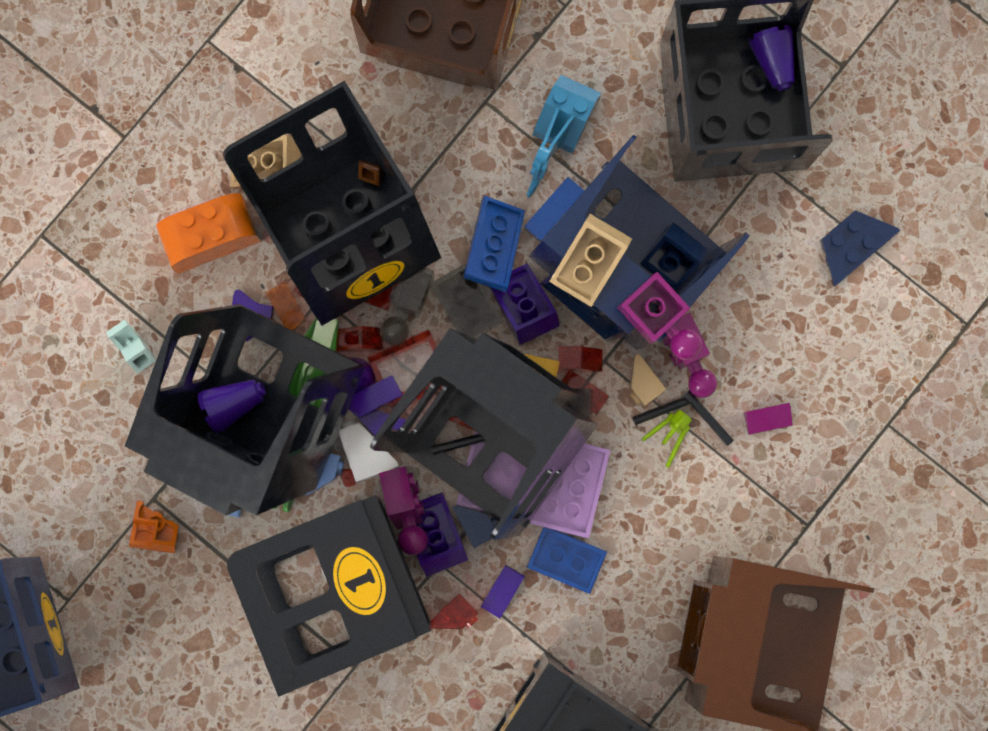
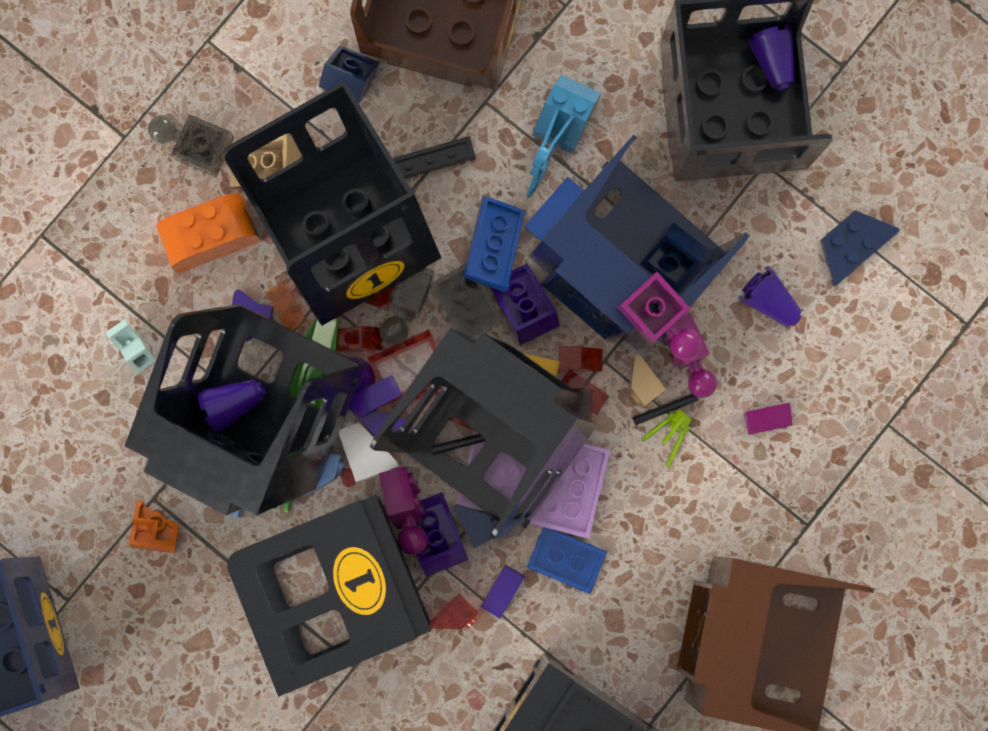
(194, 133): none -> clear smoke brick
(353, 68): none -> dark blue slope
(370, 173): reddish brown slope -> none
(435, 157): none -> black tile
(590, 260): tan slope -> none
(708, 418): black bar -> none
(770, 297): none -> dark purple cone

